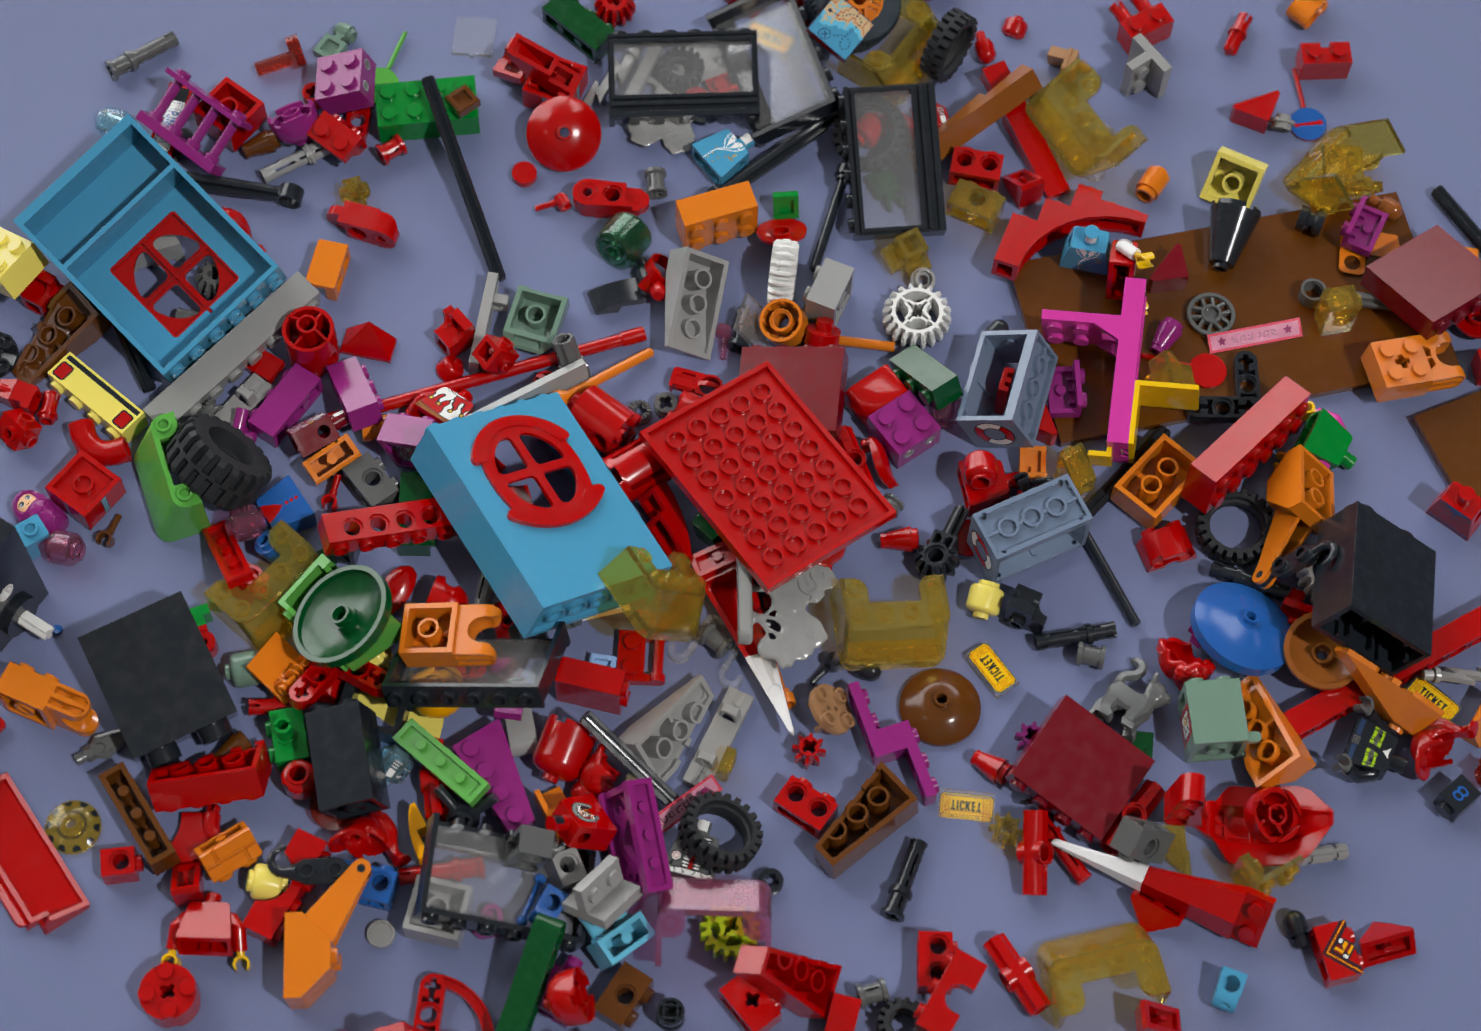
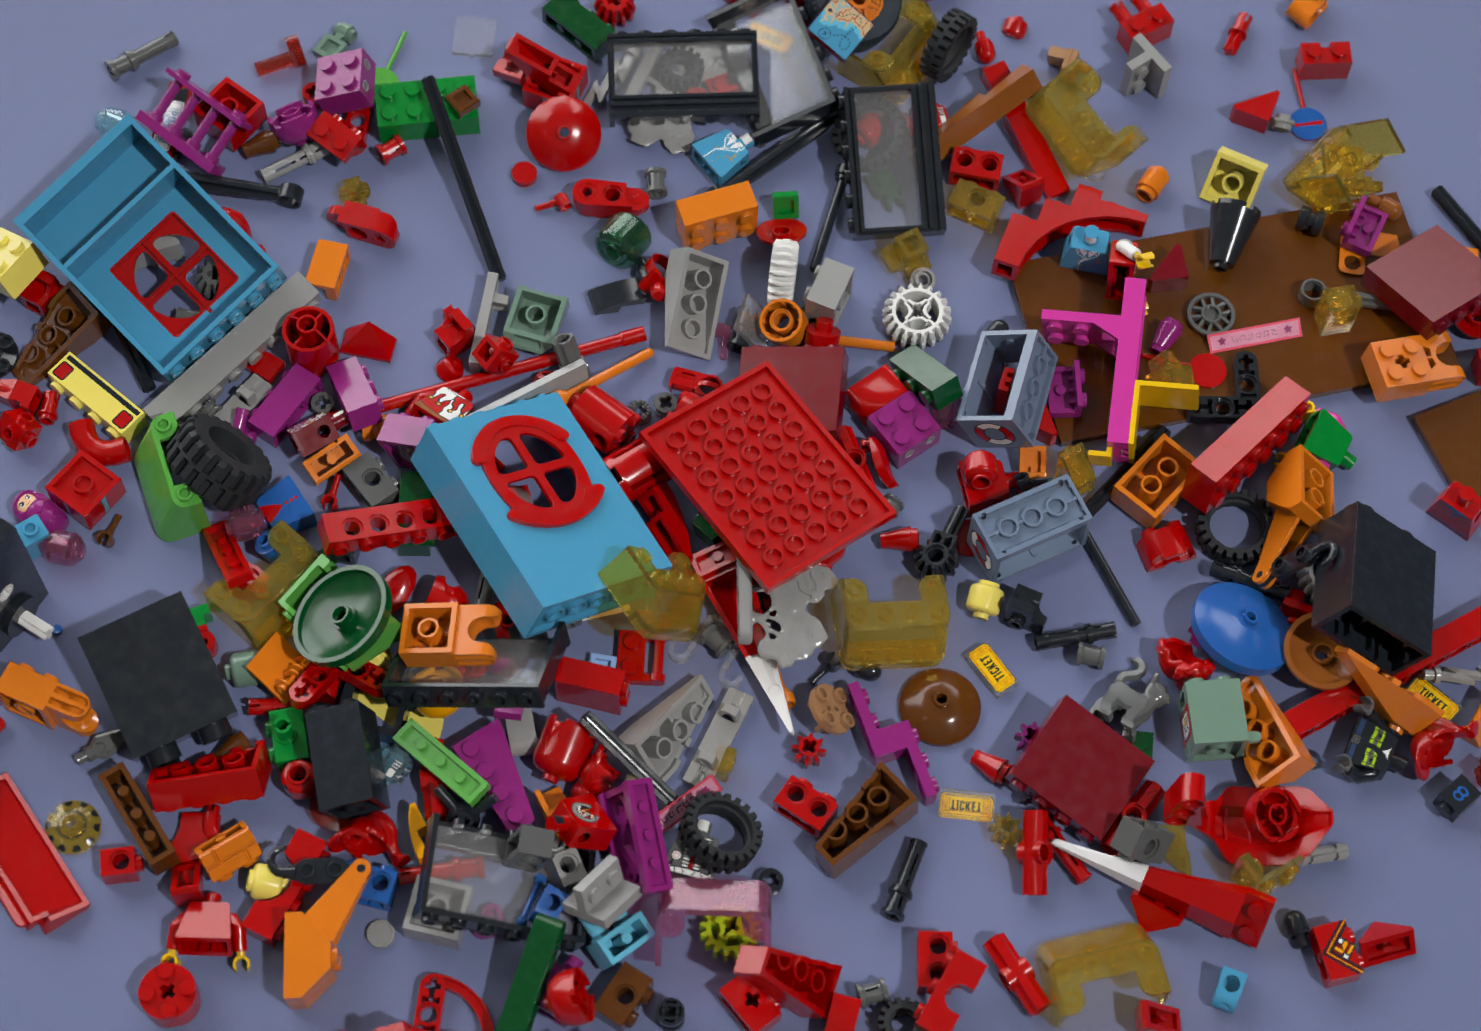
(315, 402): none -> dark grey bush

